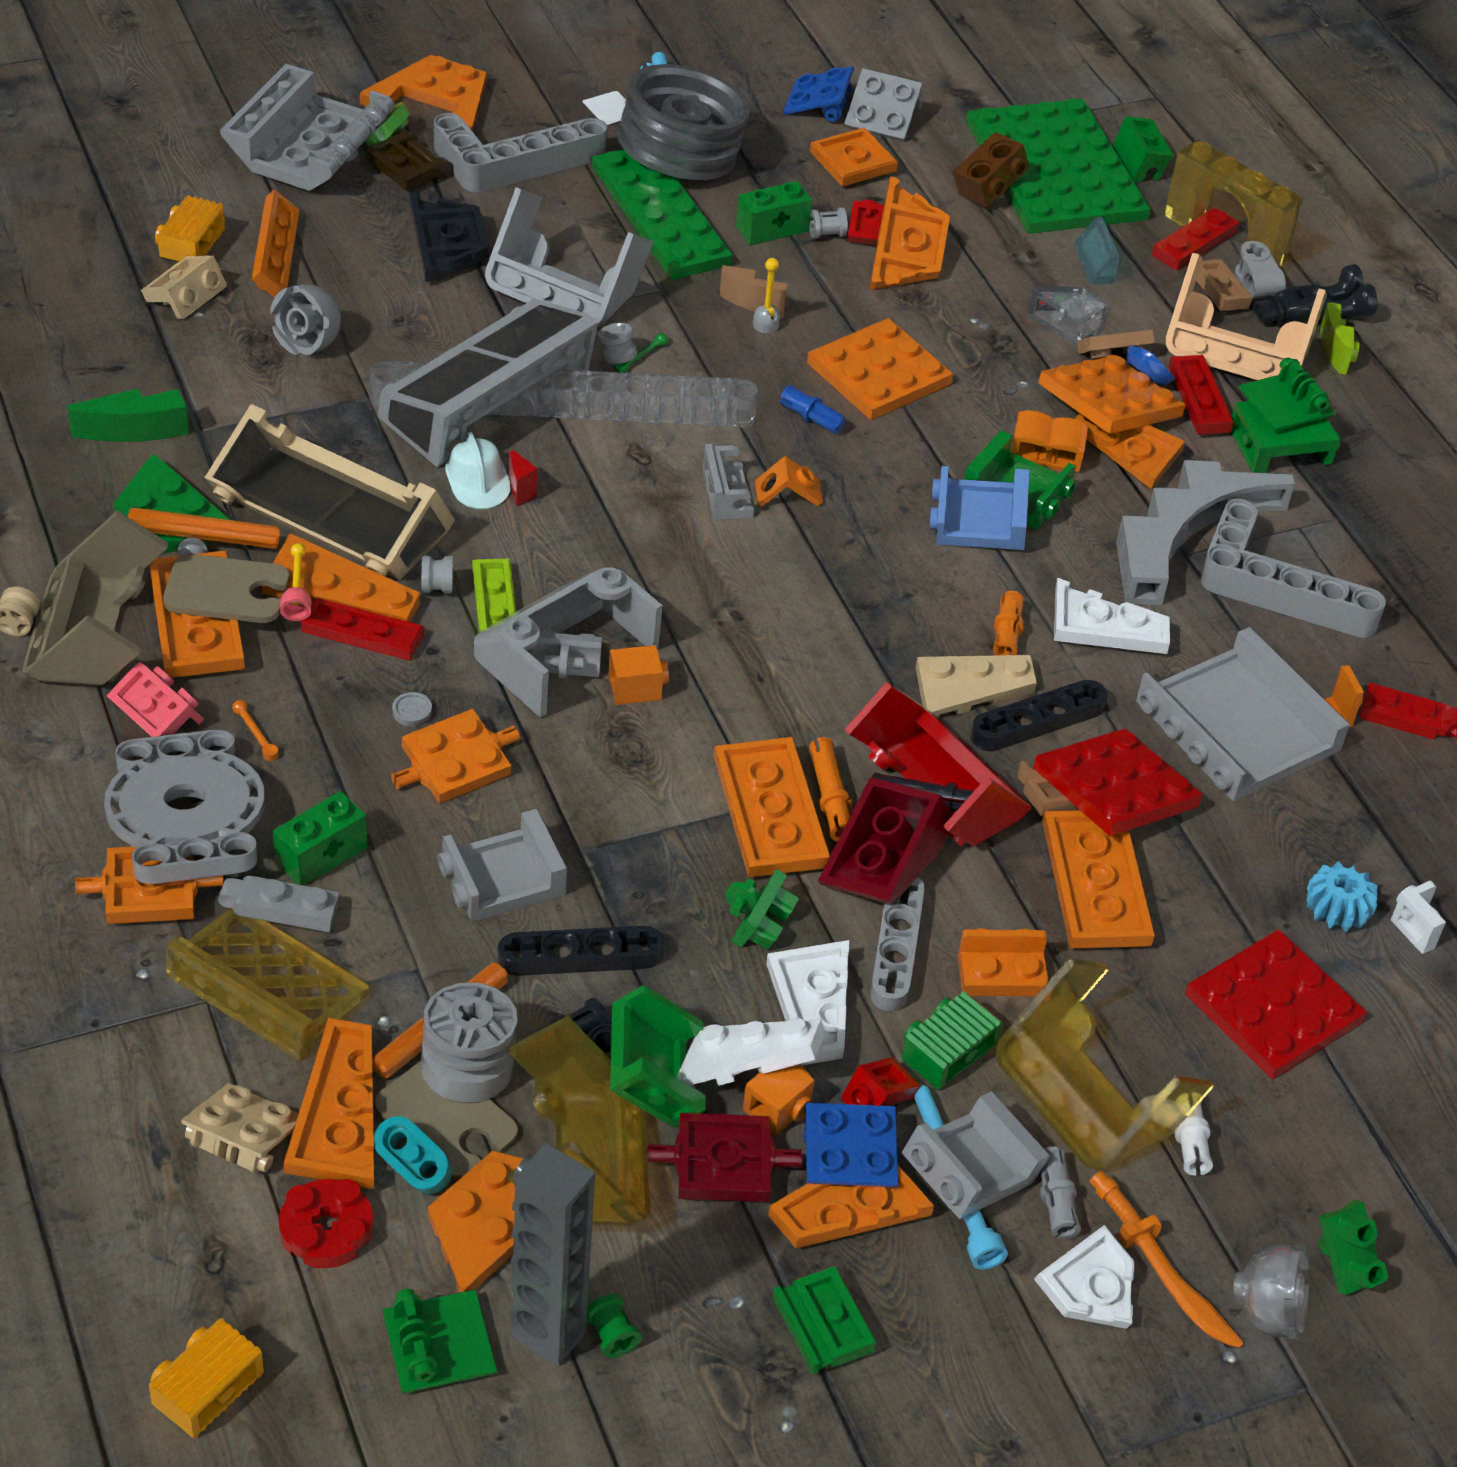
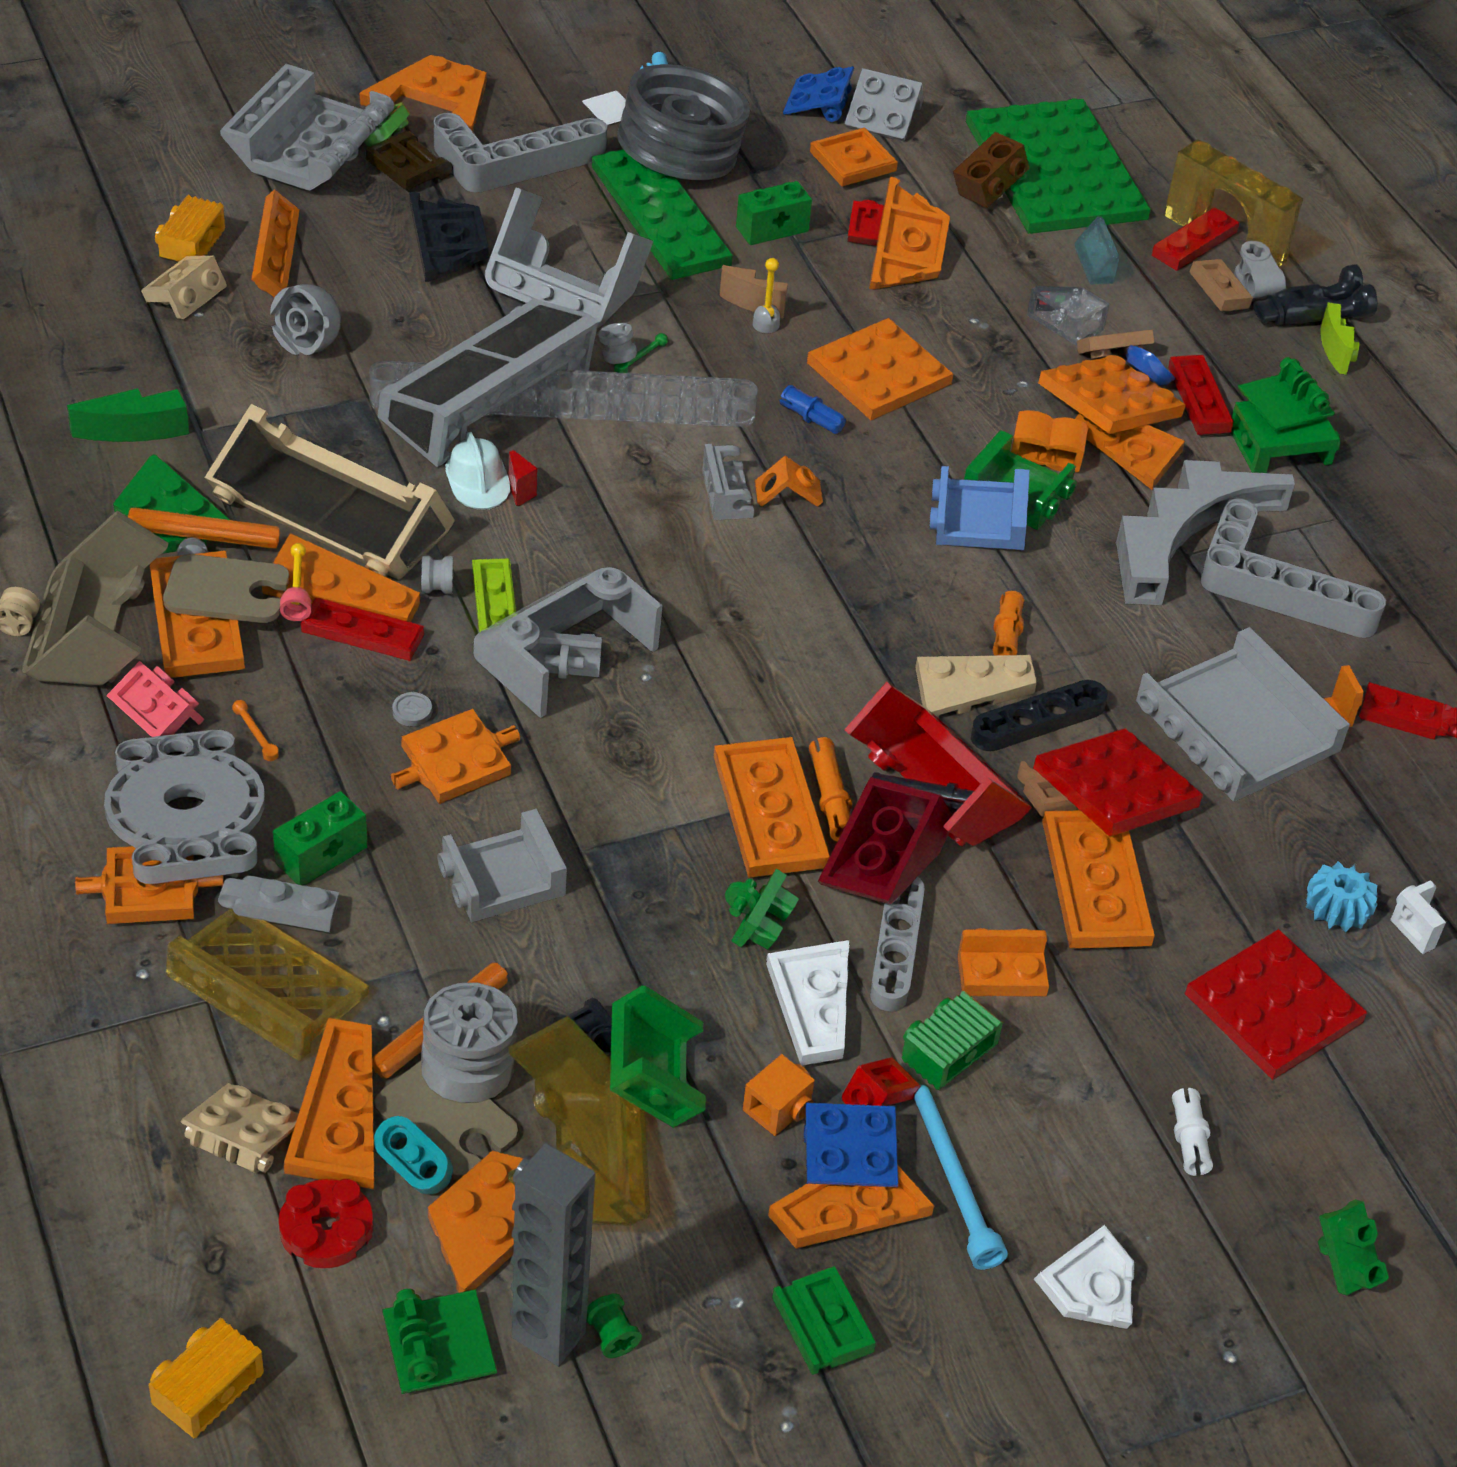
(581, 956): black beam -> none
(637, 674): orange brick -> none
(724, 1157): dark red plate -> none
(728, 1050): white wing -> none
(828, 223): light grey bush -> none
(976, 1156): light grey panel -> none
(1059, 1195): light grey pin -> none
(1067, 1089): clear yellow windscreen -> none
(1097, 622): white wing -> none
(1142, 148): green hinge -> none
(1143, 1233): orange sword -> none
(1230, 351): light nougat windscreen -> none
(1275, 1290): clear cylinder -> none

